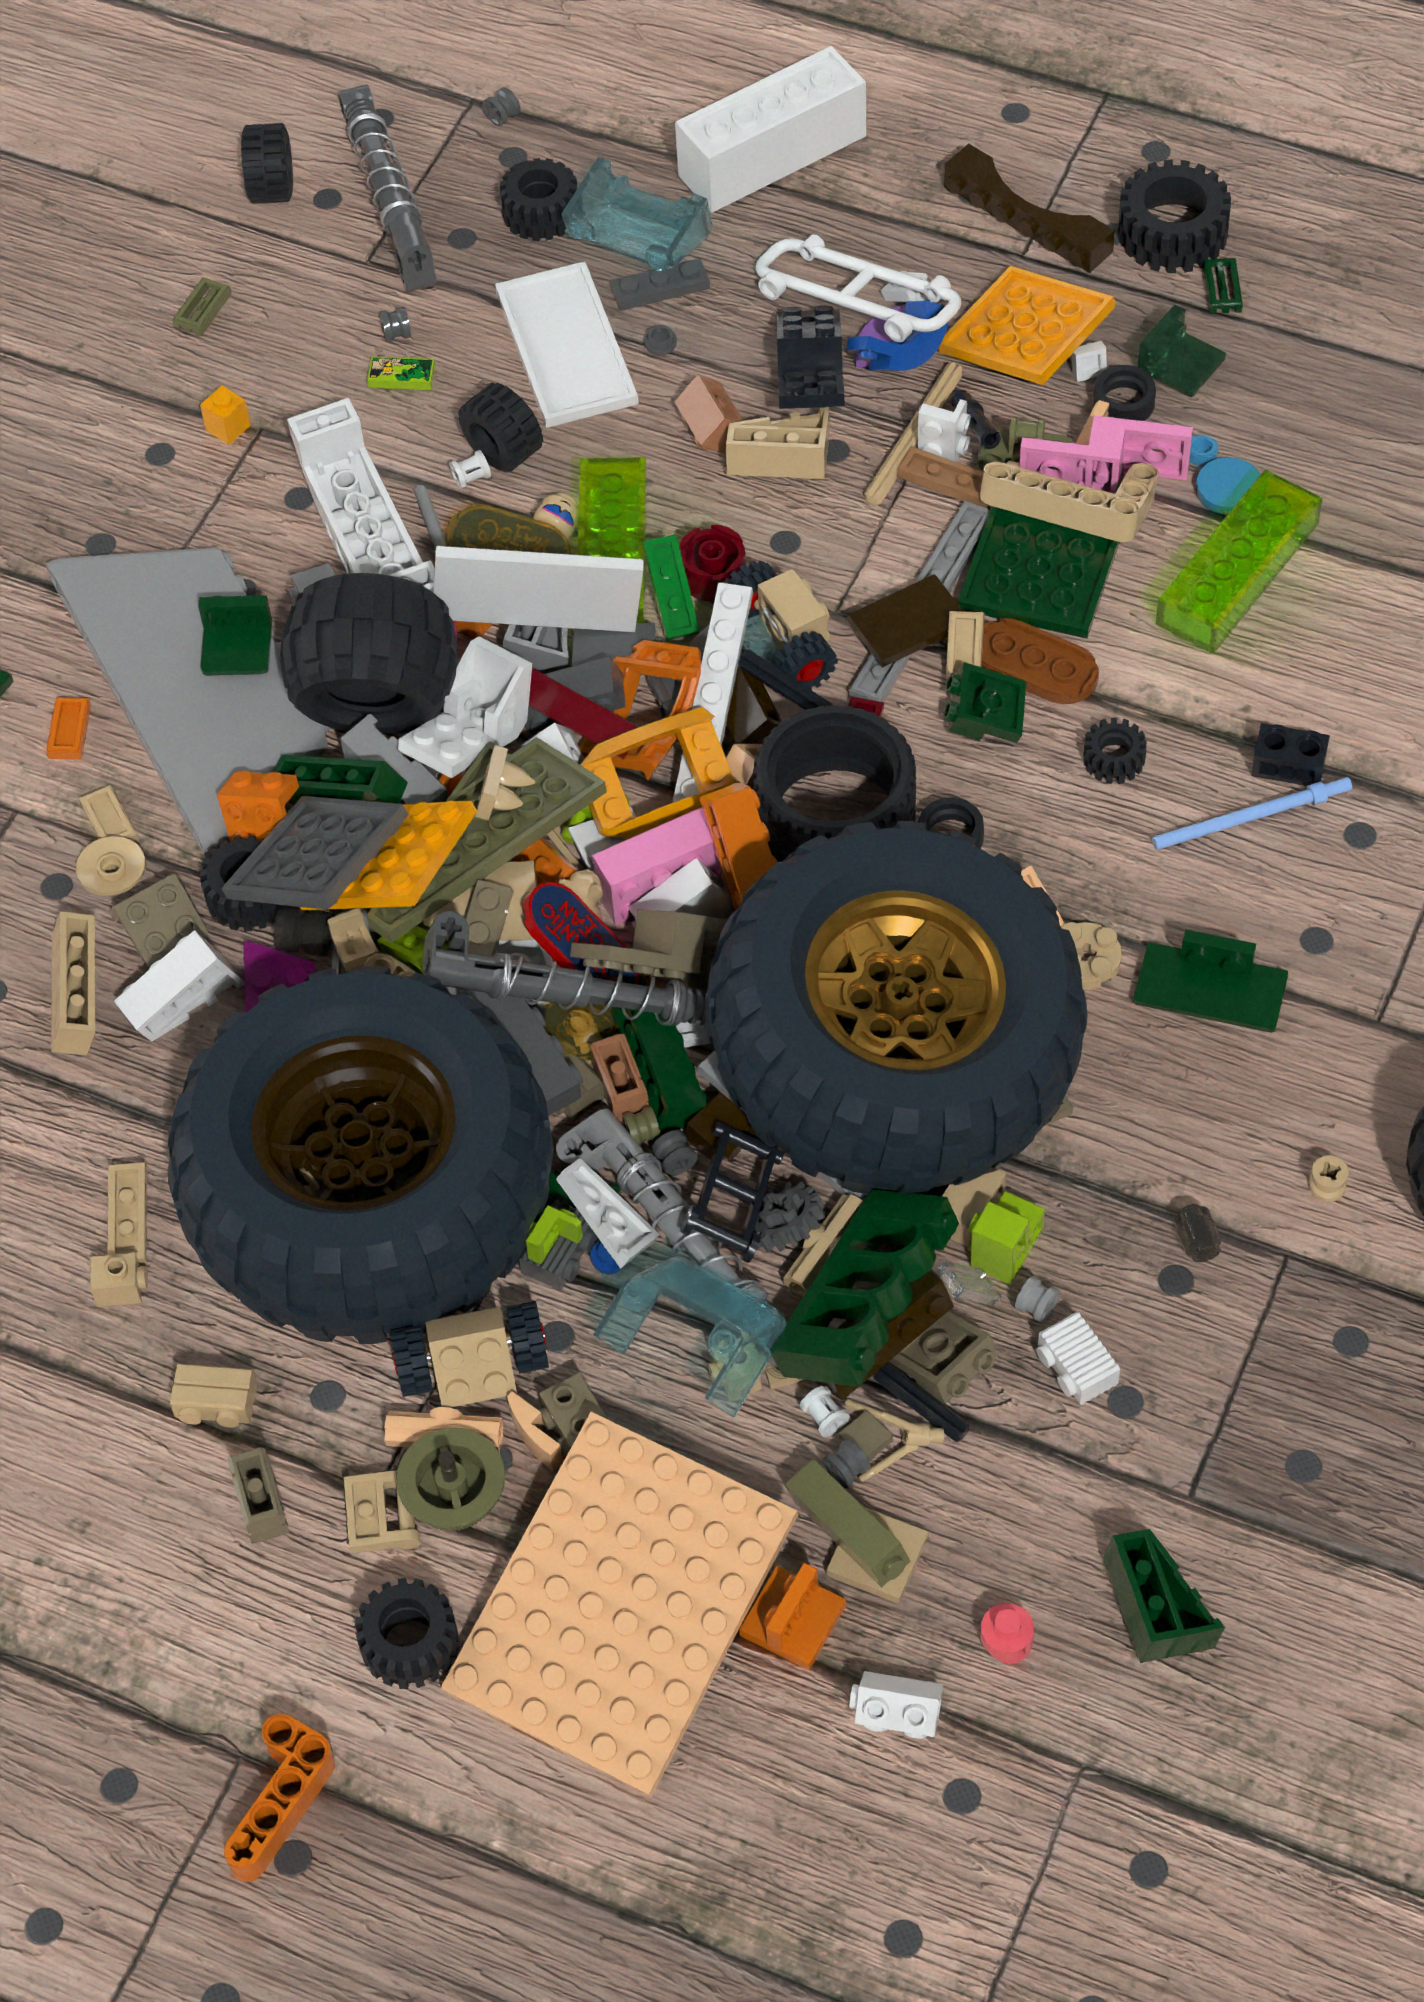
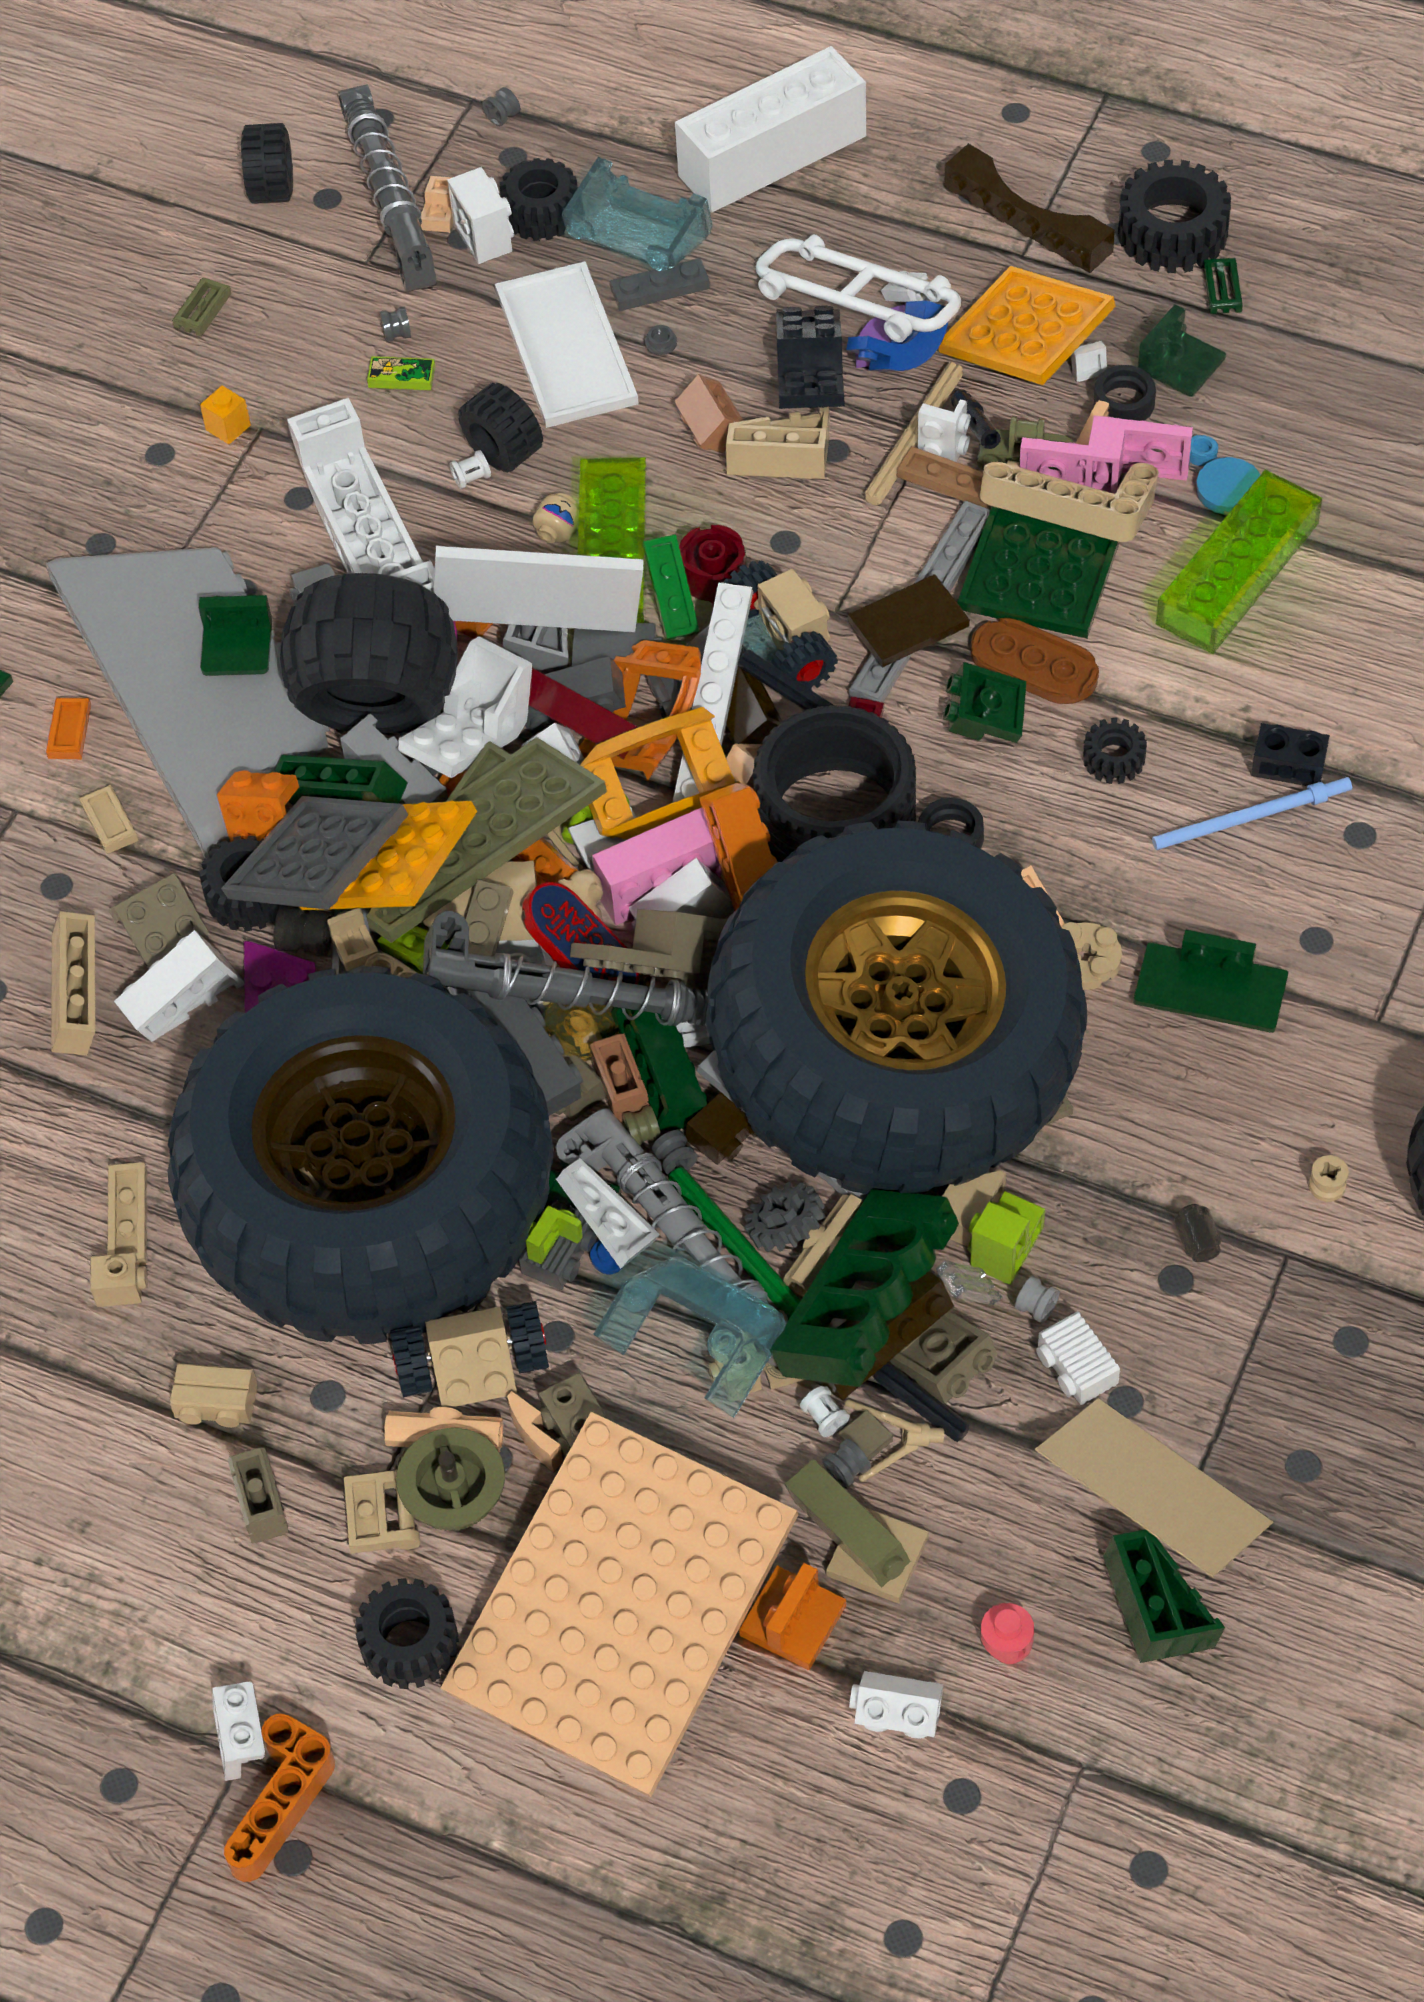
(110, 855): tan dish -> none
(237, 1727): none -> white bracket
(429, 516): light grey bar -> none
(437, 207): none -> light nougat slope
(480, 215): none -> white brick
(498, 529): clear yellow tile -> none
(498, 777): tan tile -> none
(694, 1218): black piece -> none
(735, 1242): none -> green axle
(964, 640): tan tile -> none
(1155, 1487): none -> tan piece

